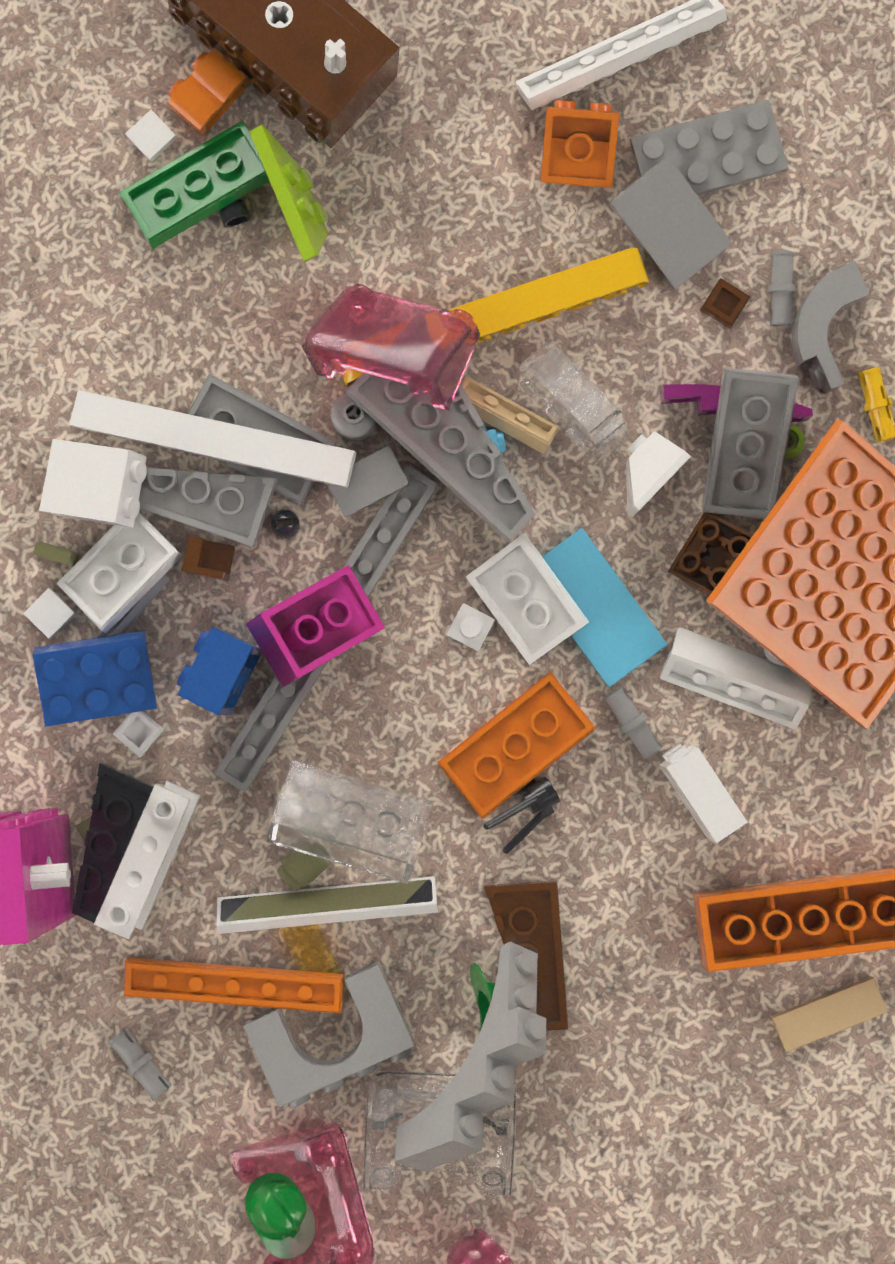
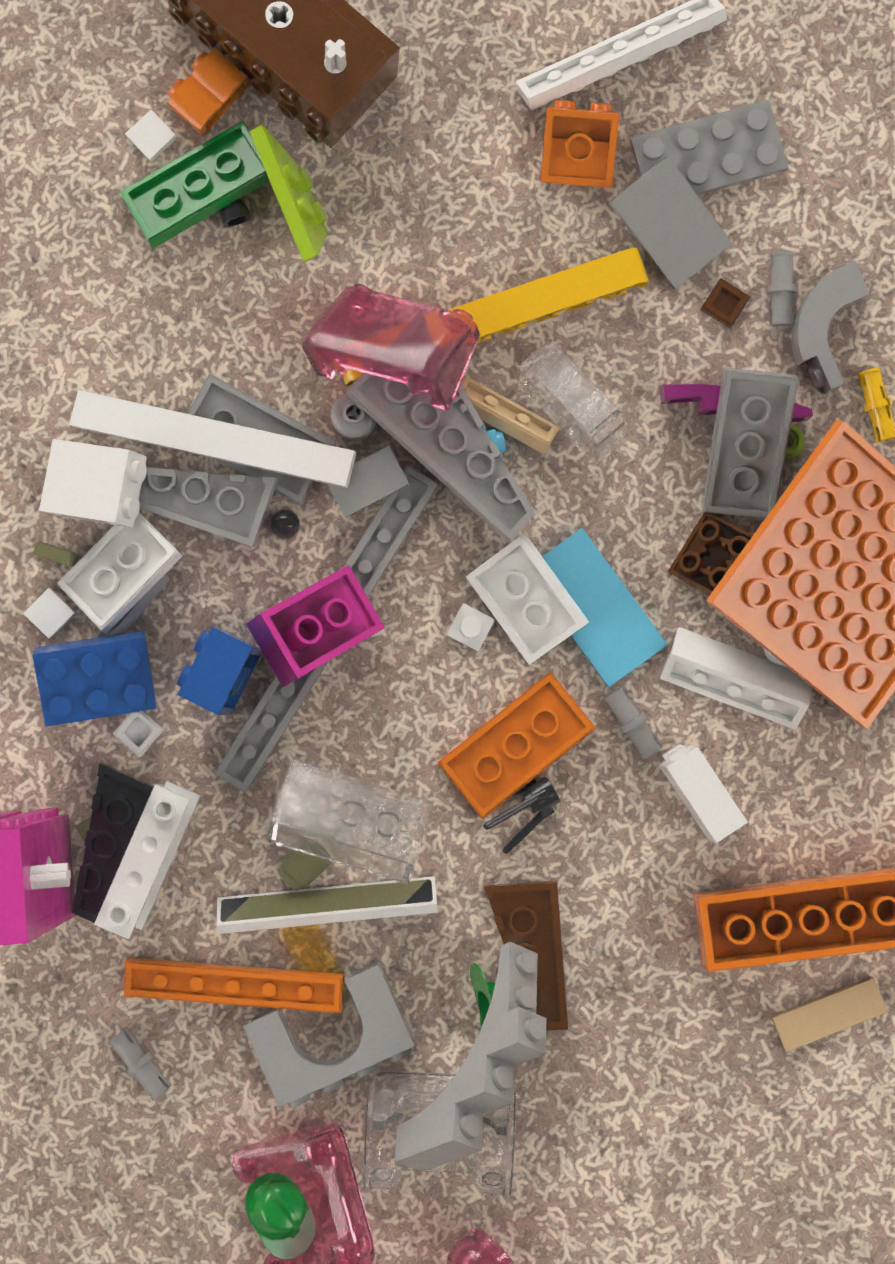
(208, 558): reddish brown panel -> none
(649, 468): white slope -> none

